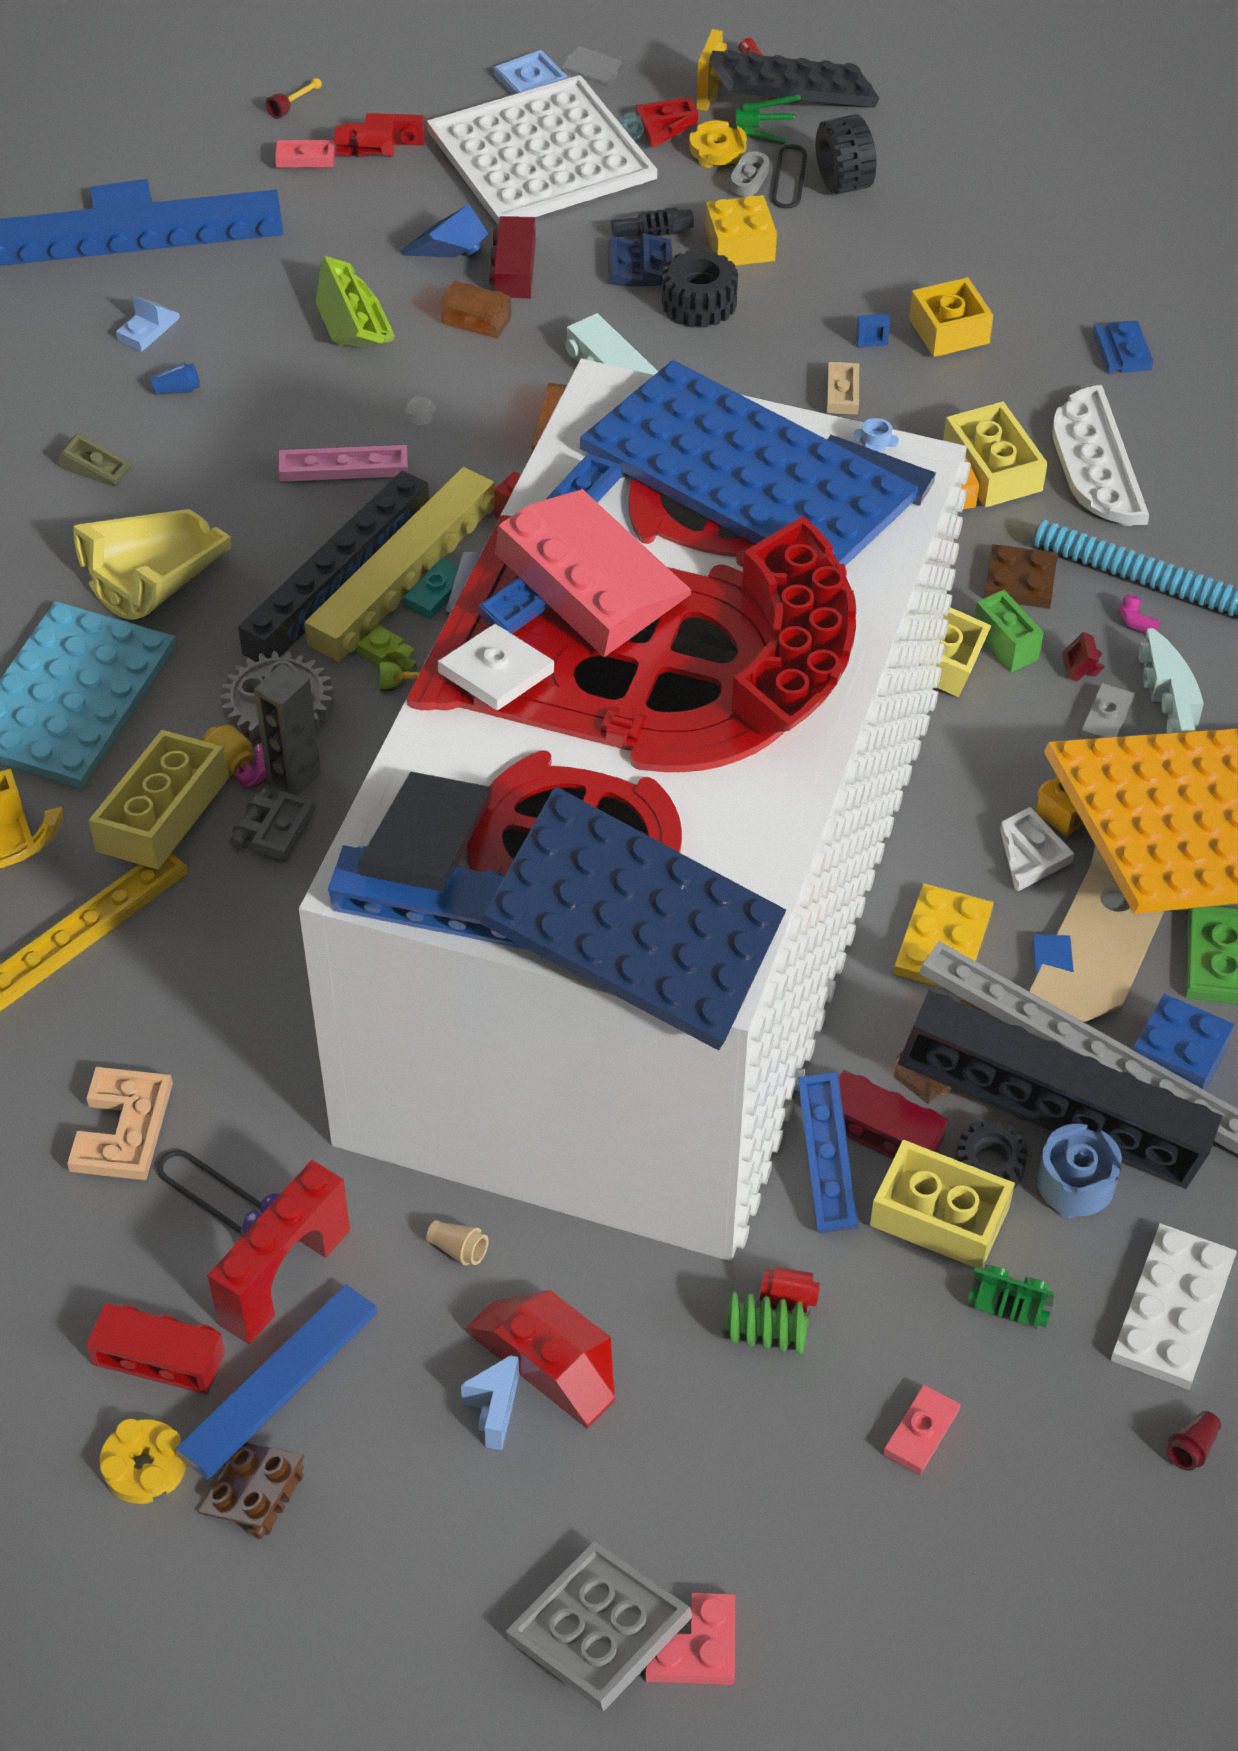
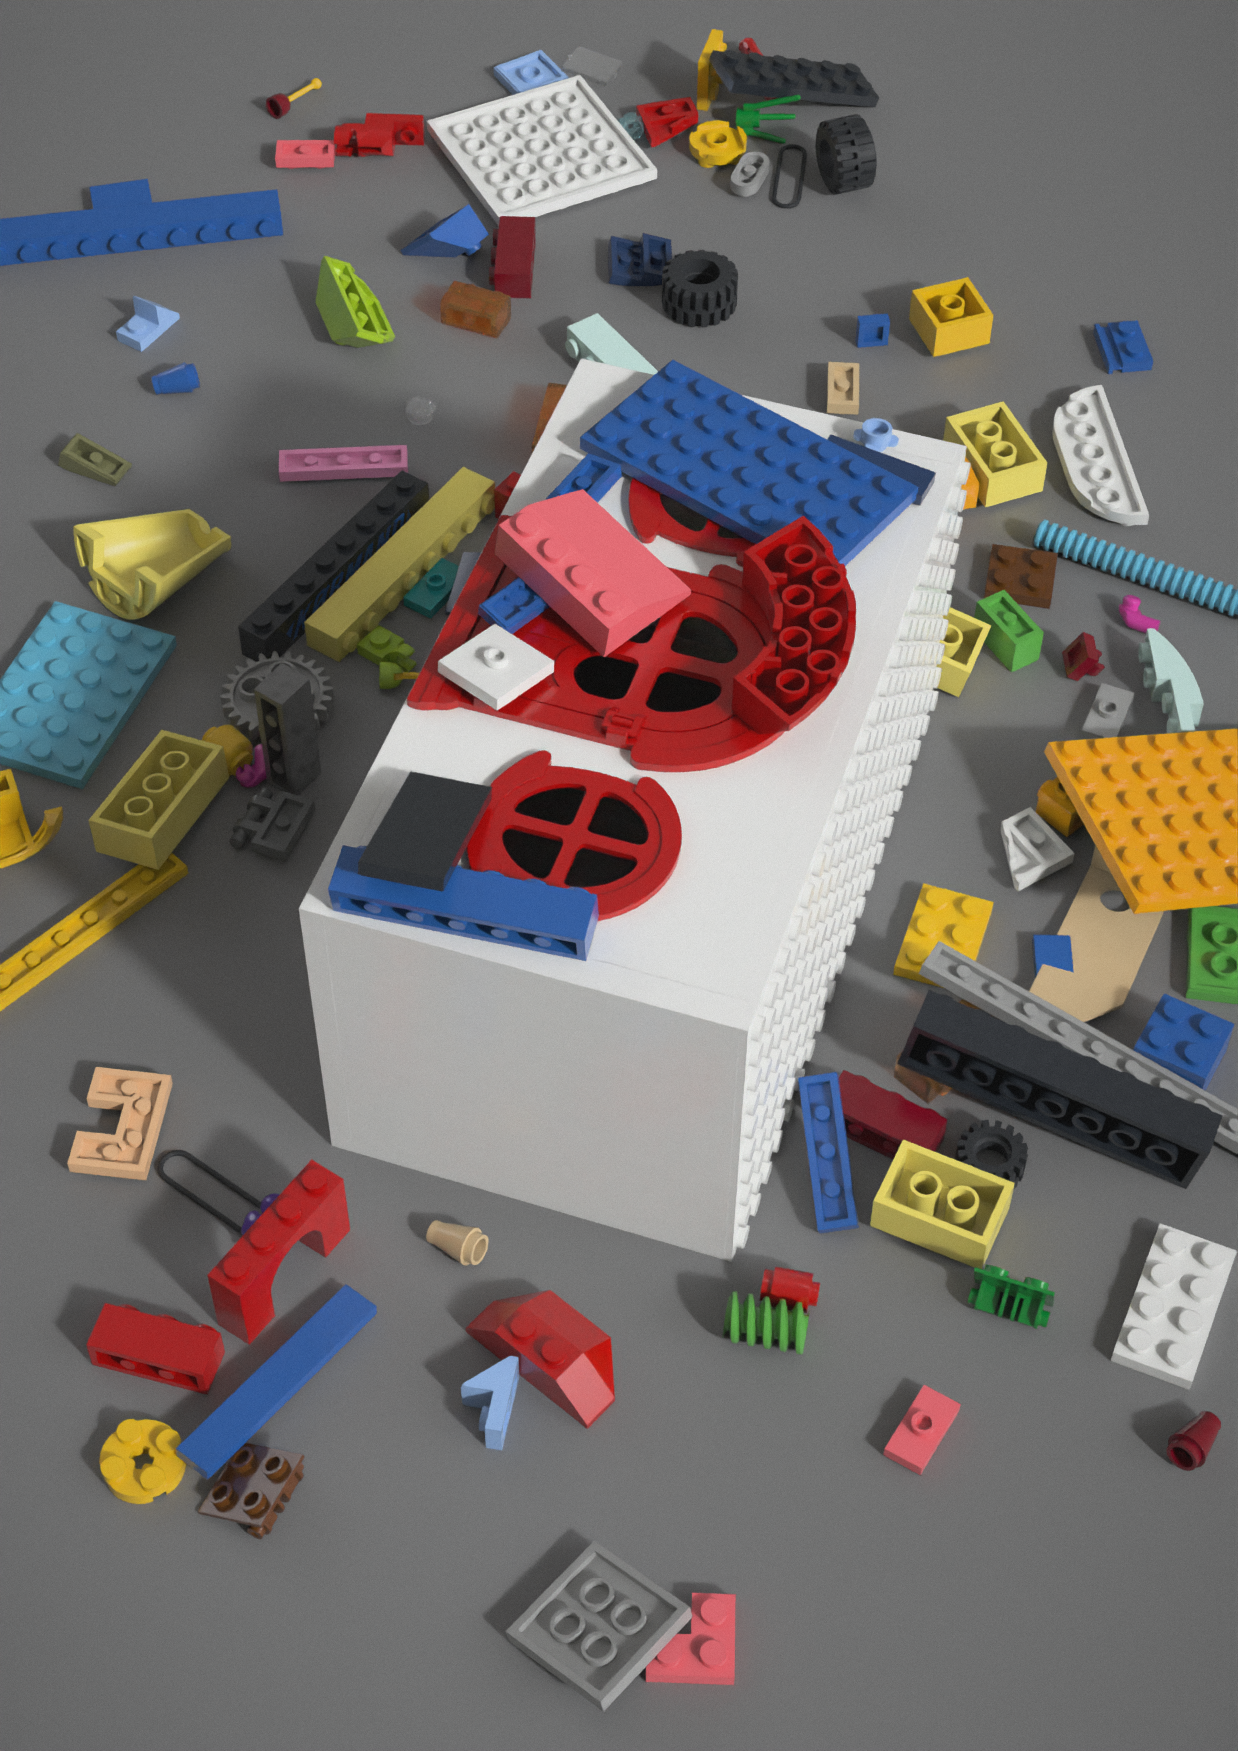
(634, 917): dark blue plate -> none
(654, 223): black hinge -> none
(741, 229): yellow brick -> none
(1078, 1170): medium blue brick -> none

